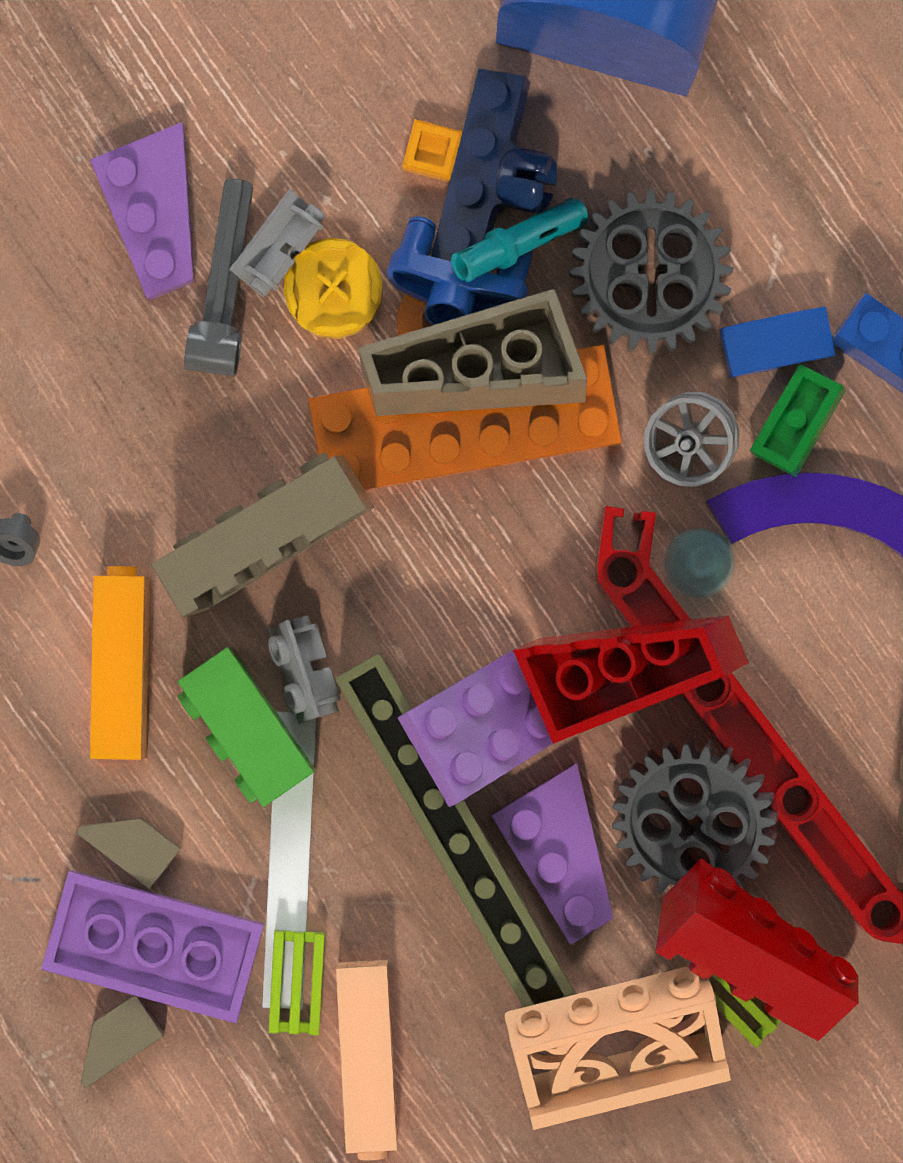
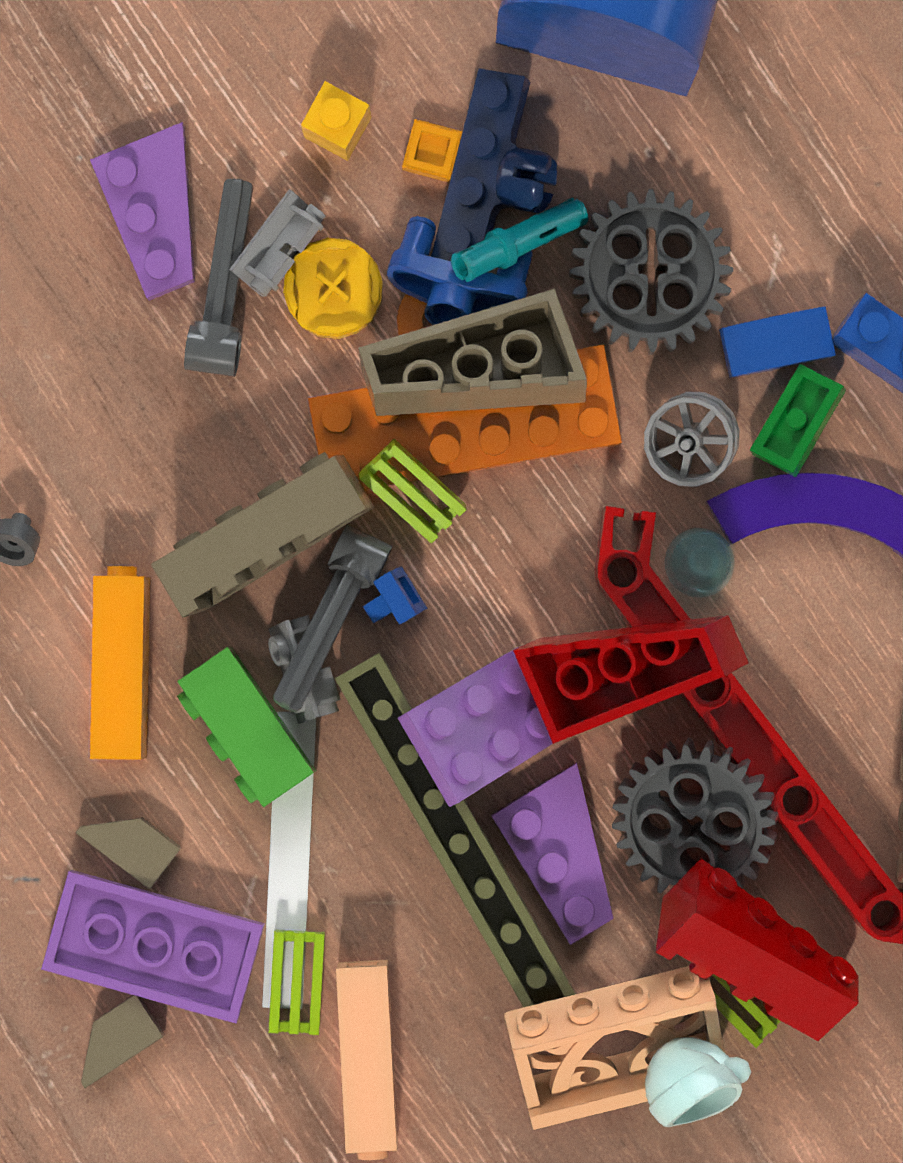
(336, 121): none -> yellow brick
(354, 565): none -> dark grey axle
(396, 597): none -> blue tile
(440, 518): none -> lime tile
(692, 1081): none -> light aqua piece

